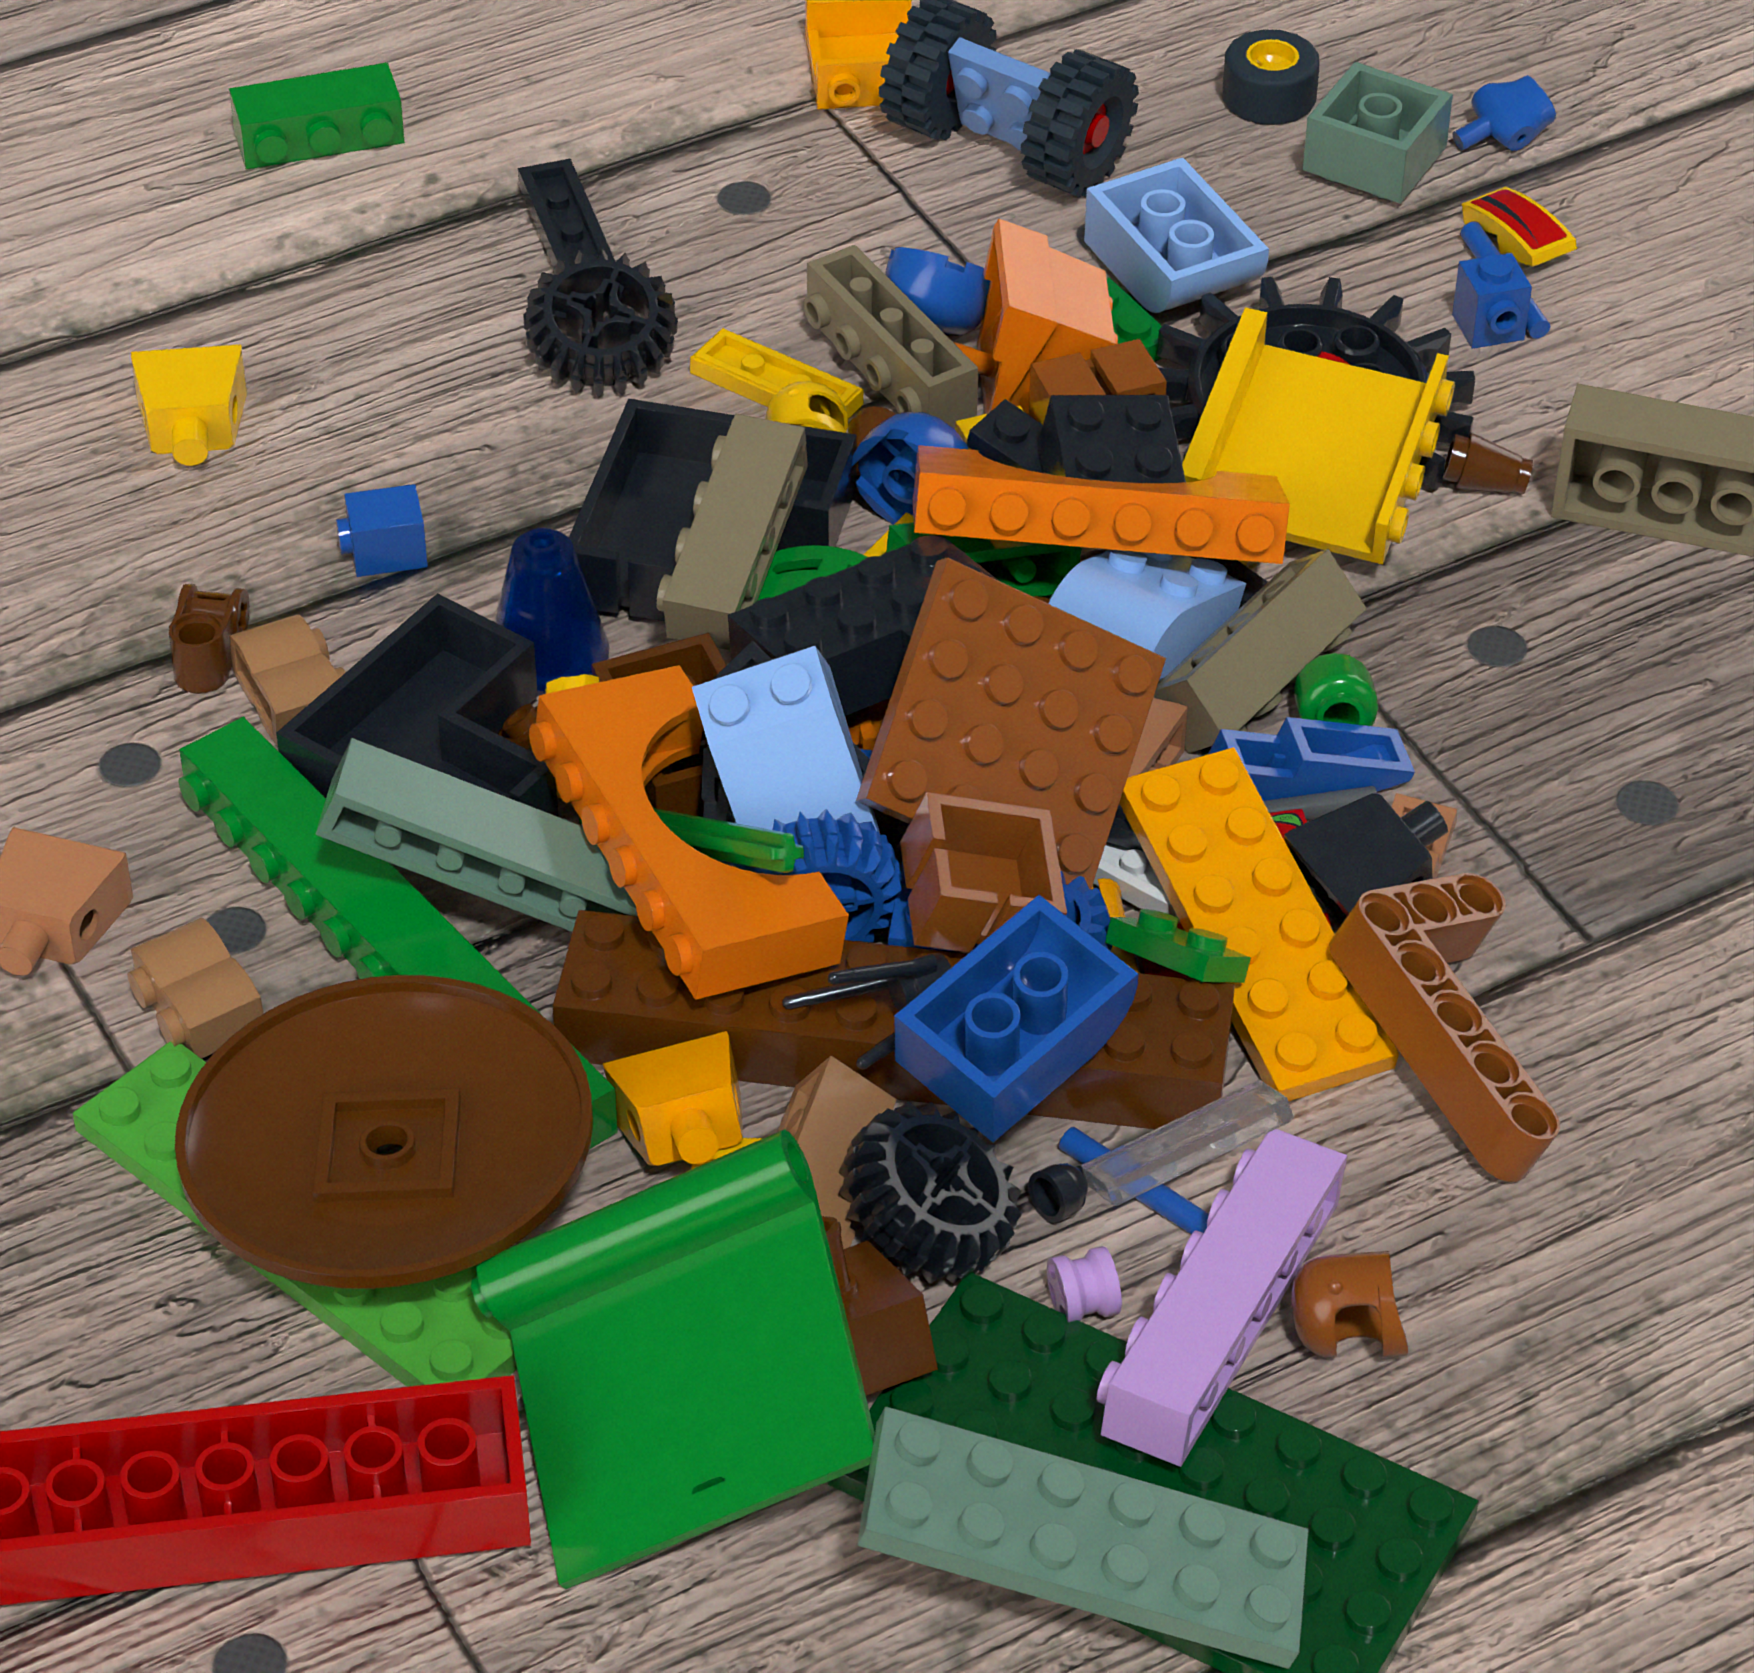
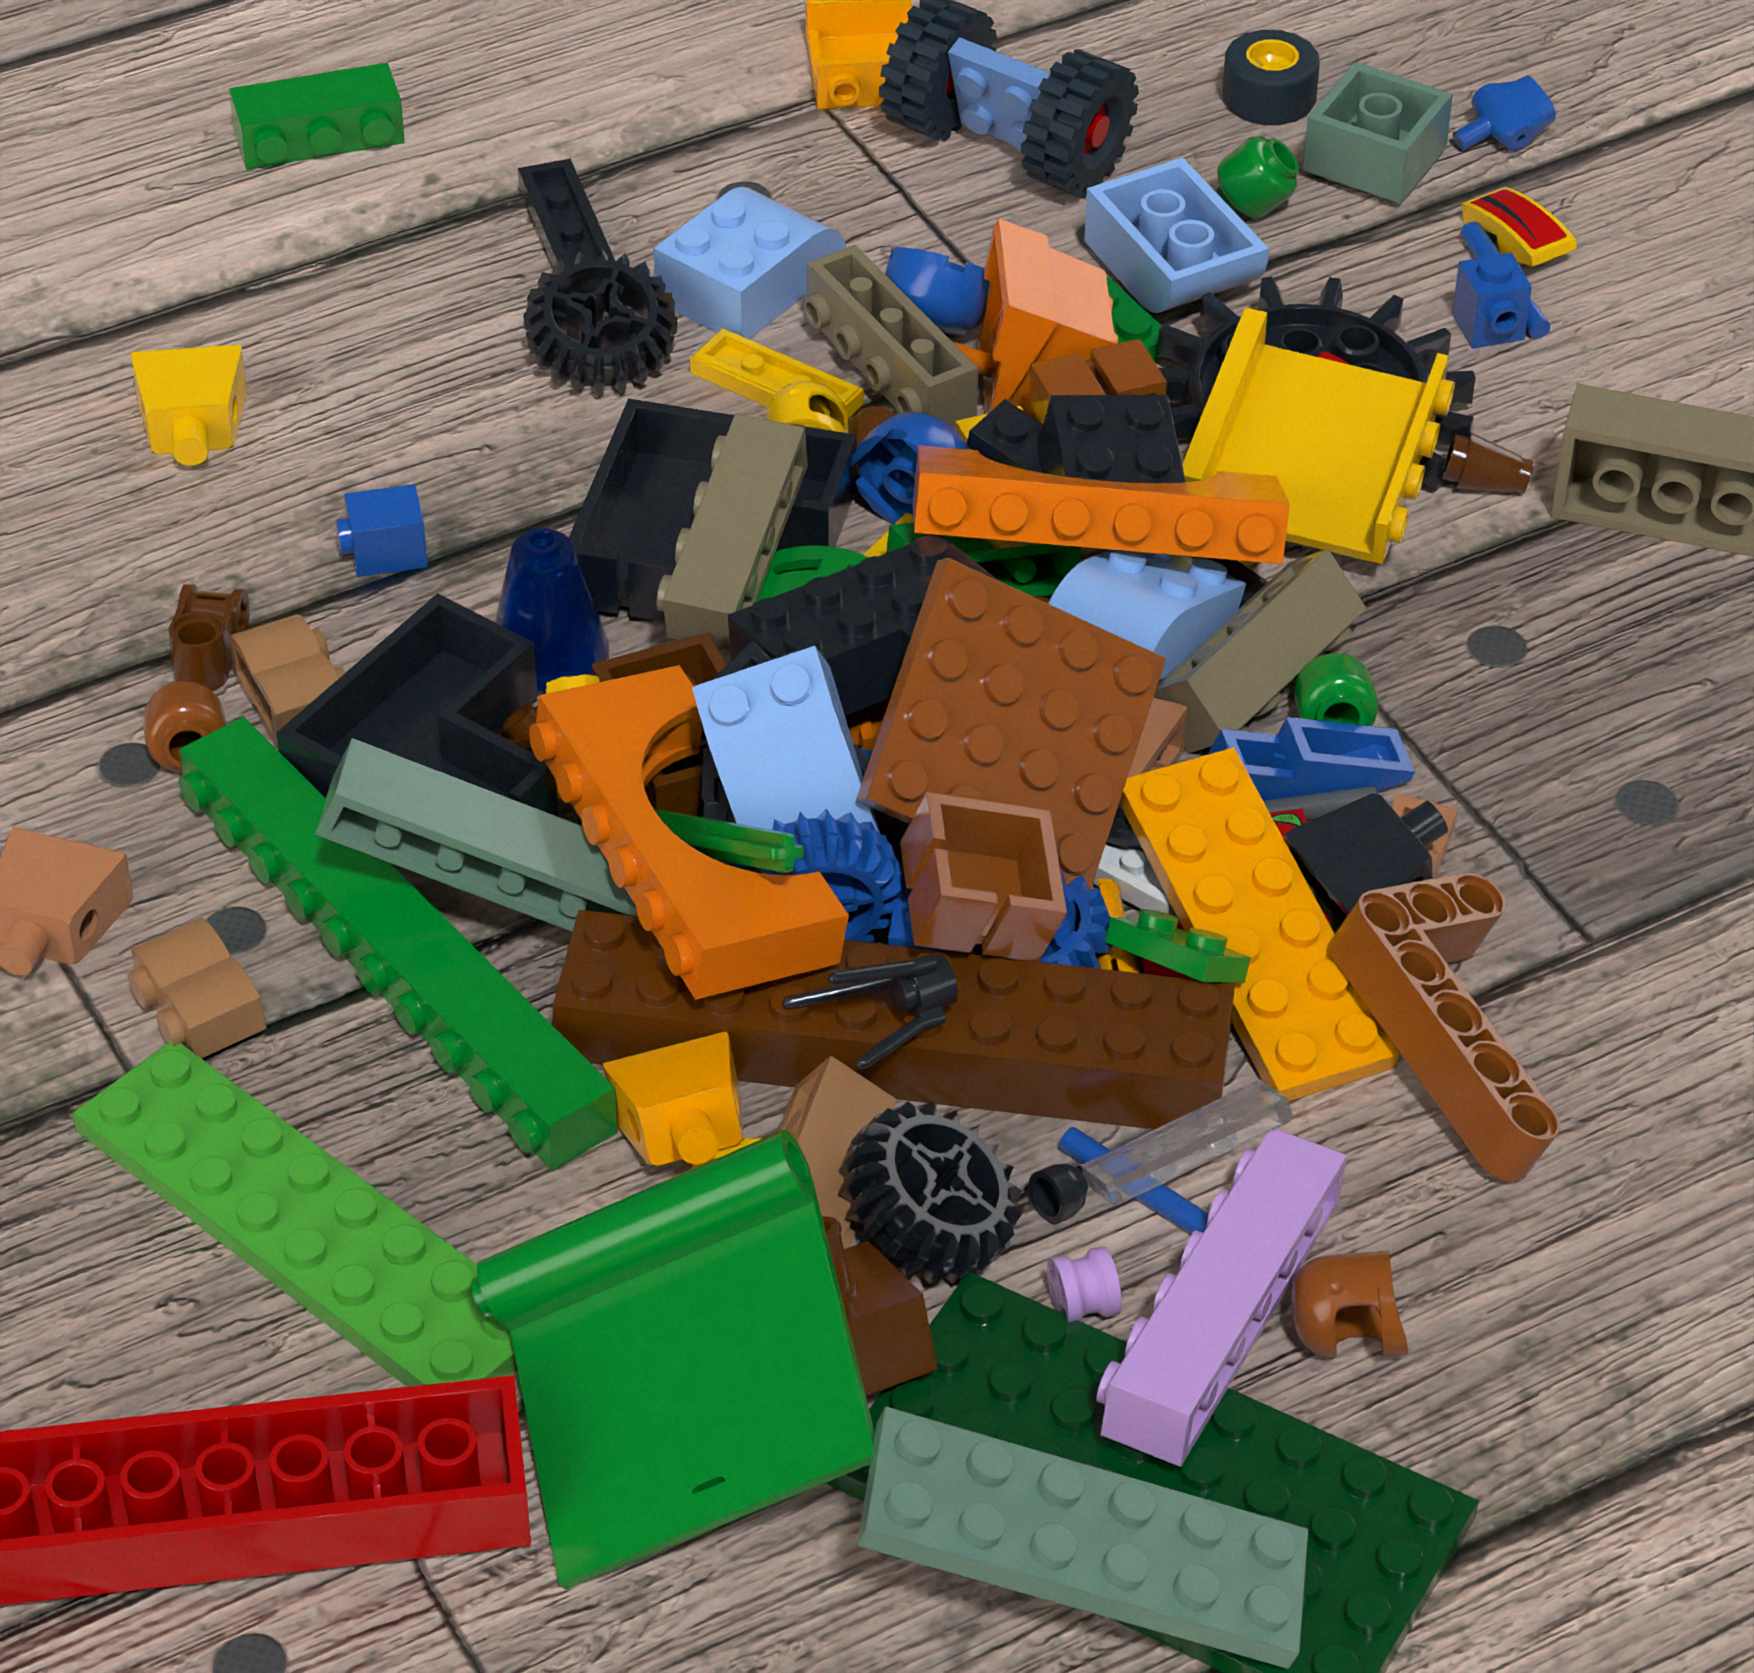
(178, 717): none -> dark orange head
(300, 1100): reddish brown dish -> none
(742, 261): none -> light blue brick
(1014, 1017): blue brick -> none
(1257, 176): none -> green head

